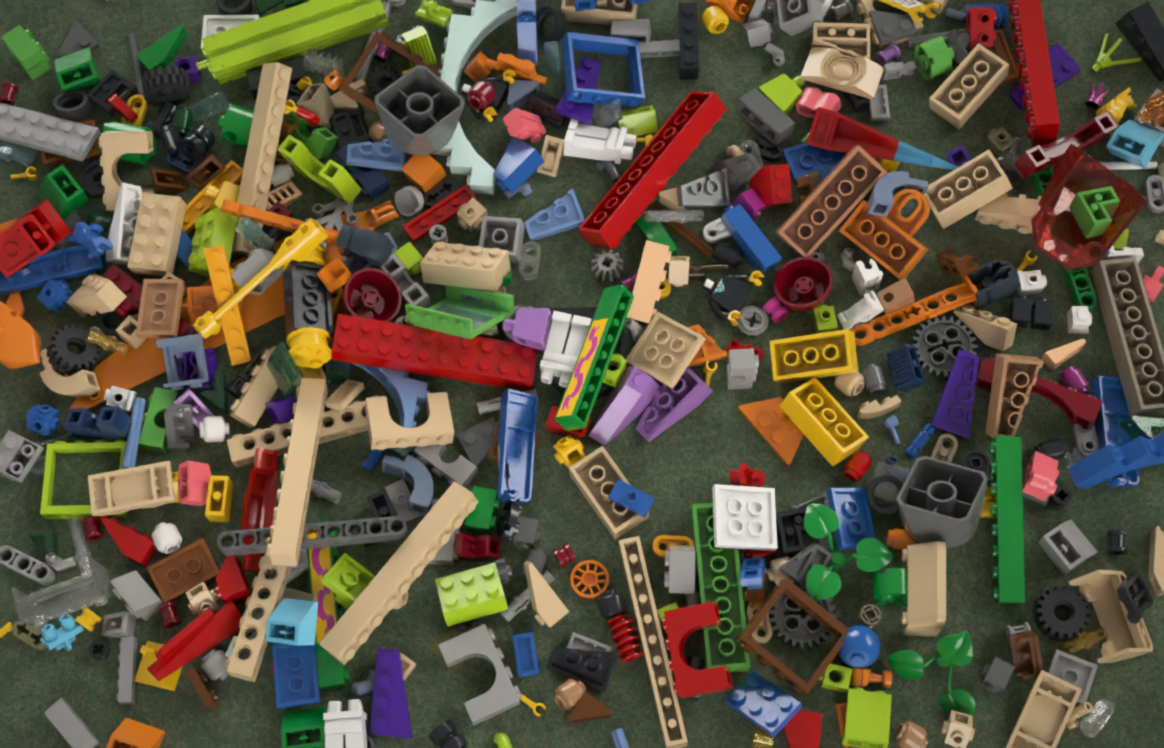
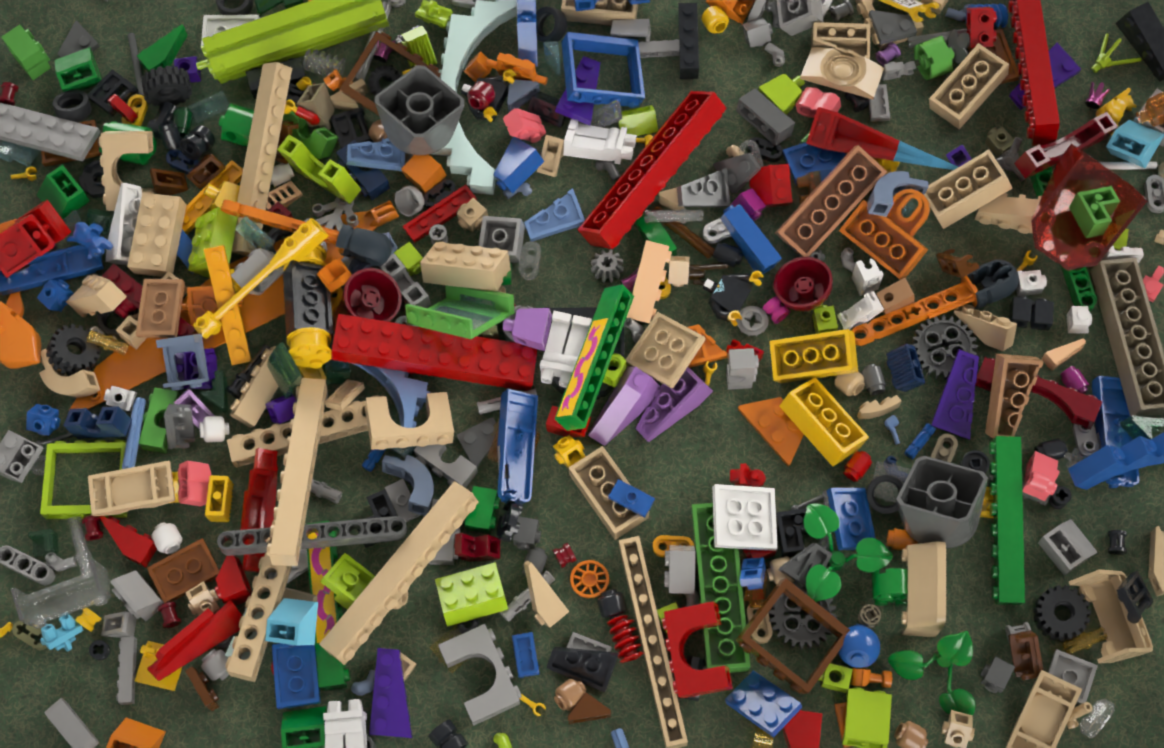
(504, 571): dark grey plate -> none

